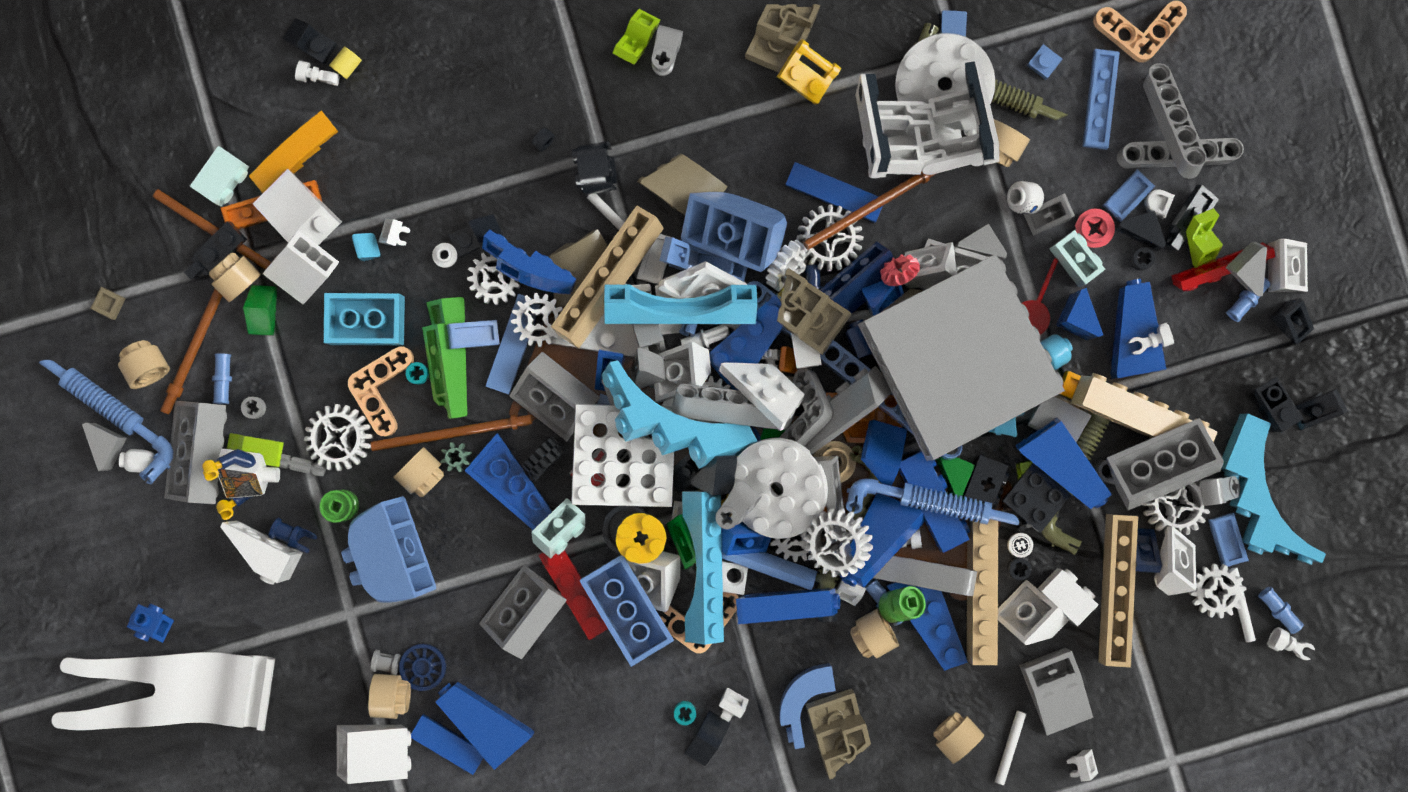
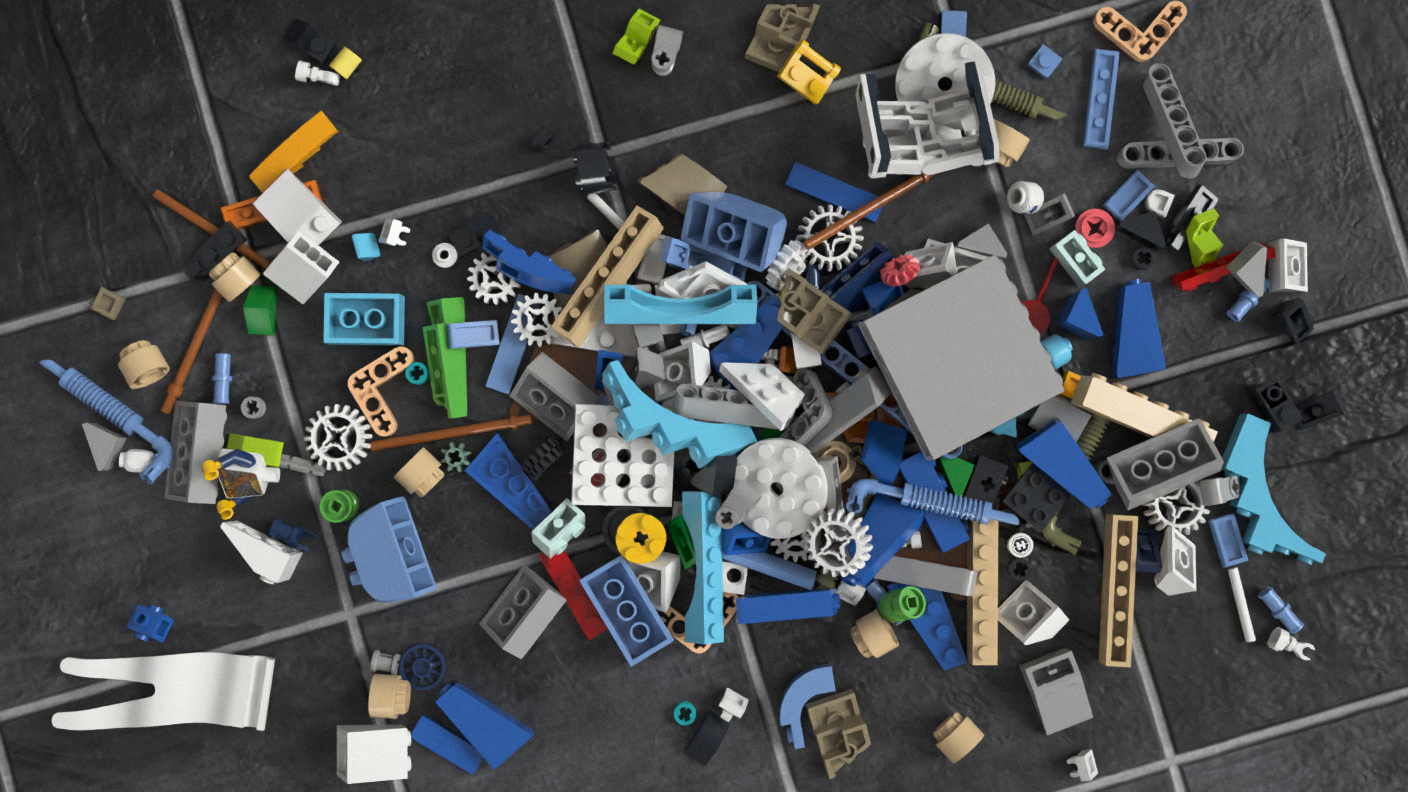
(220, 176): light aqua brick -> none
(1010, 747): white piece -> none
(1068, 595): white brick -> none
(1164, 337): white piece -> none
(1227, 590): white gear -> none

